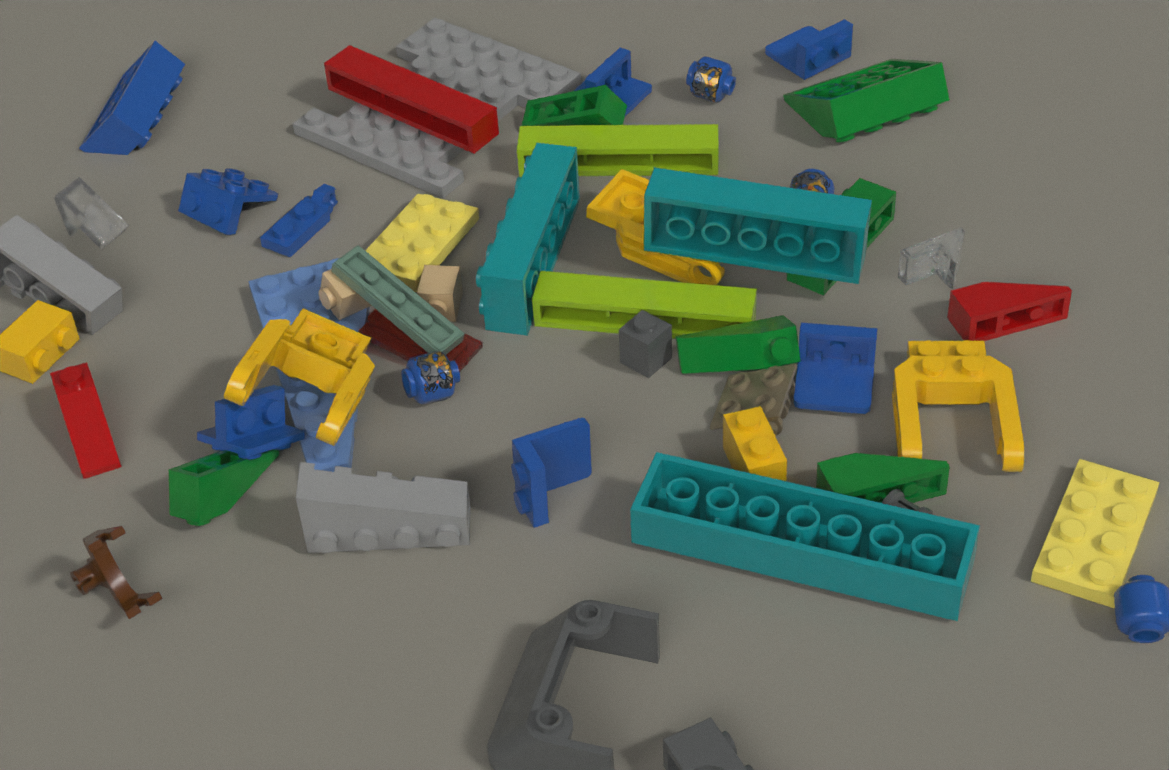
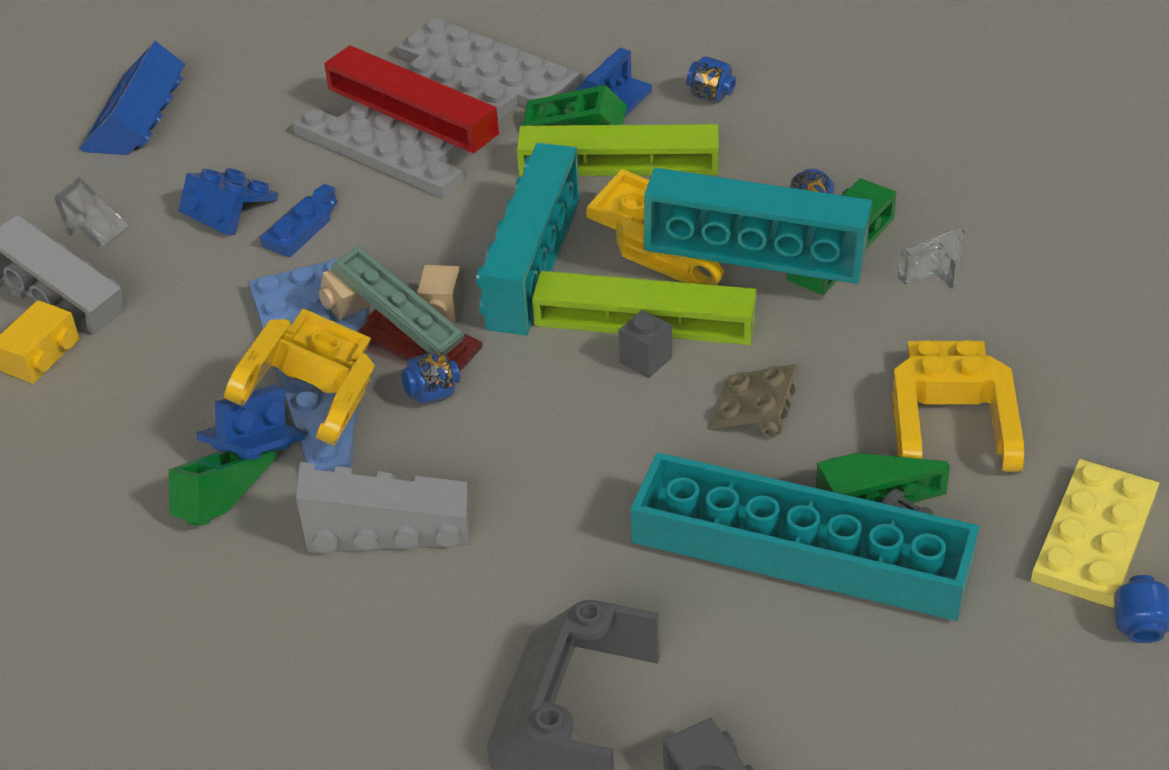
(85, 420): red slope -> none
(104, 571): reddish brown piece -> none
(422, 236): light yellow plate -> none
(549, 462): blue bracket -> none
(739, 347): green slope -> none
(752, 444): yellow brick -> none
(812, 50): blue bracket -> none
(835, 368): blue bracket -> none
(870, 97): green slope -> none
(1001, 309): red slope -> none

